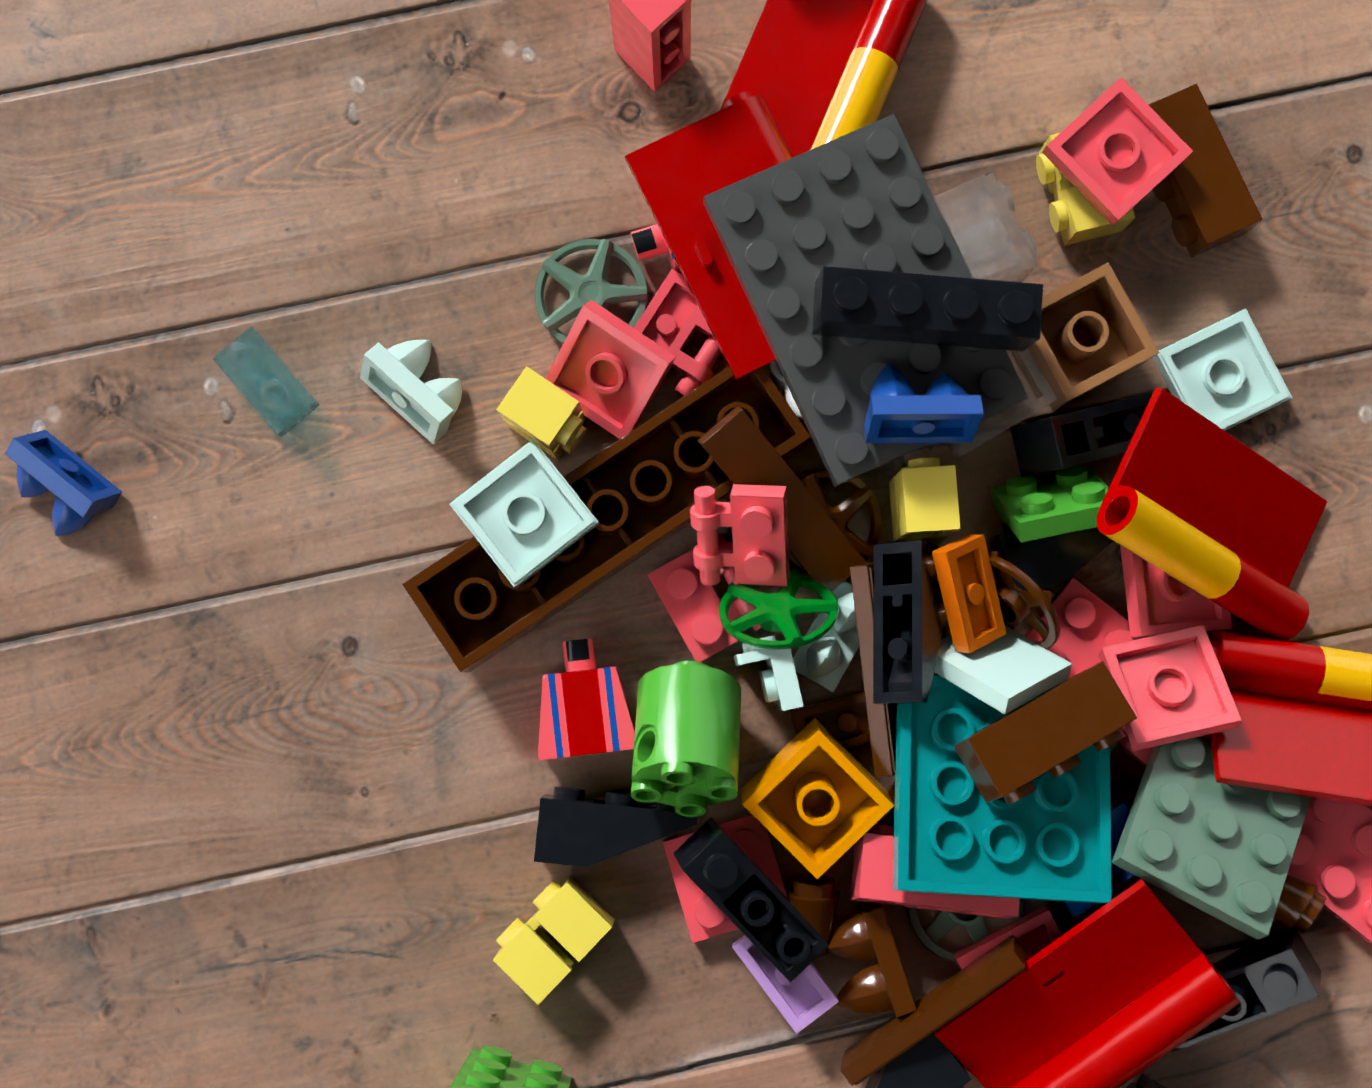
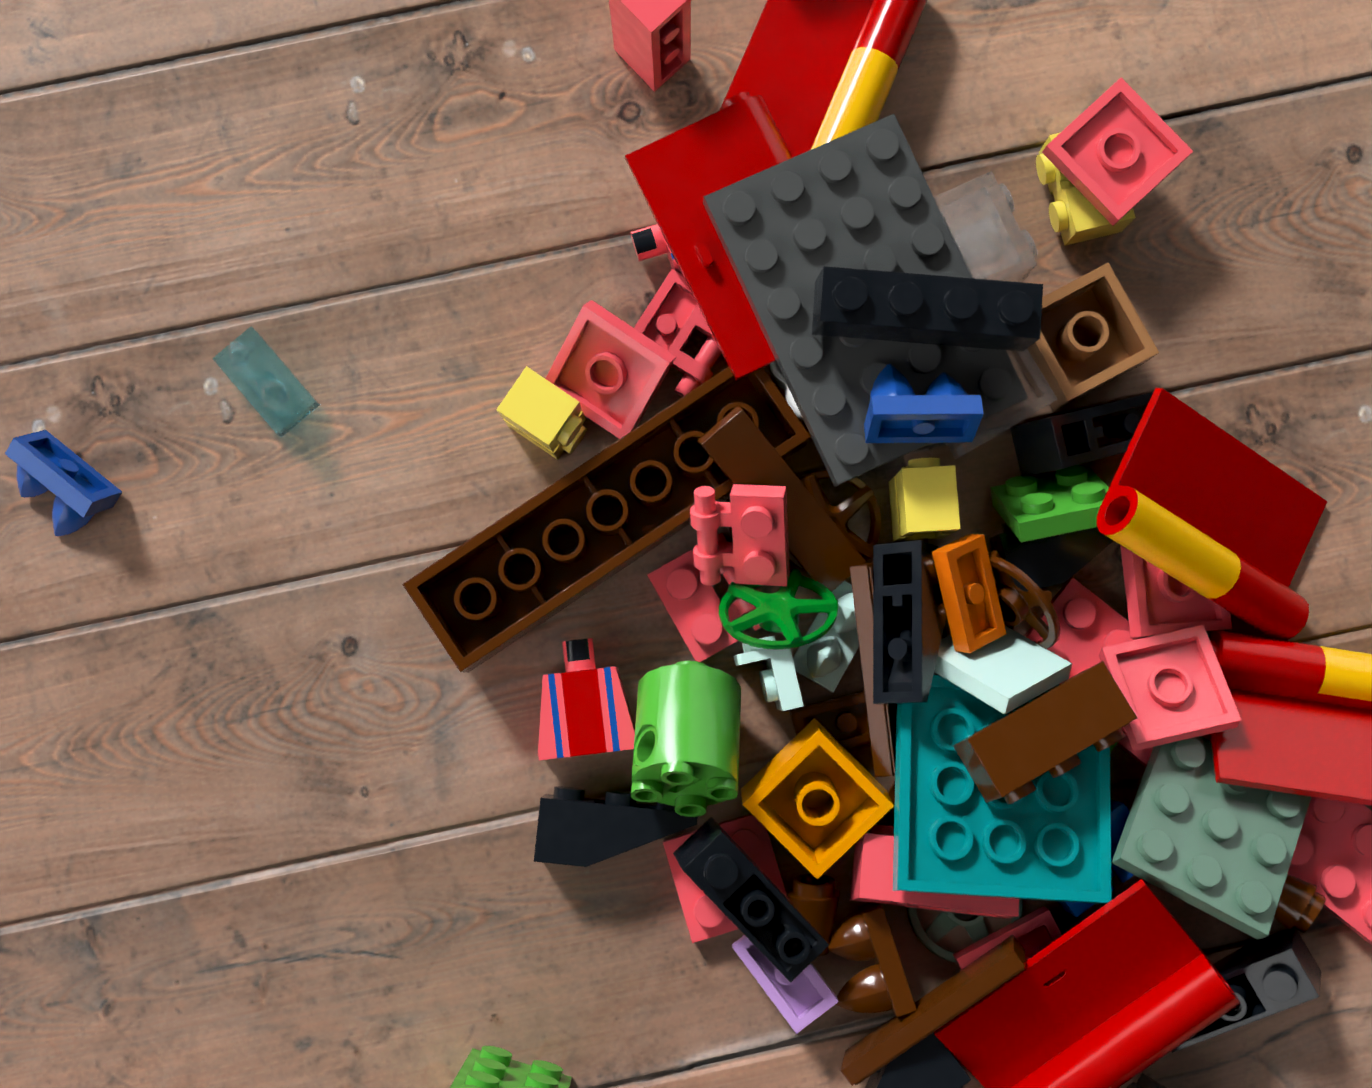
(395, 378): light aqua tile -> none
(524, 513): light aqua tile -> none
(534, 956): light yellow piece -> none
(588, 286): sand green wheel -> none
(1206, 189): reddish brown brick -> none
(1223, 372): light aqua tile -> none

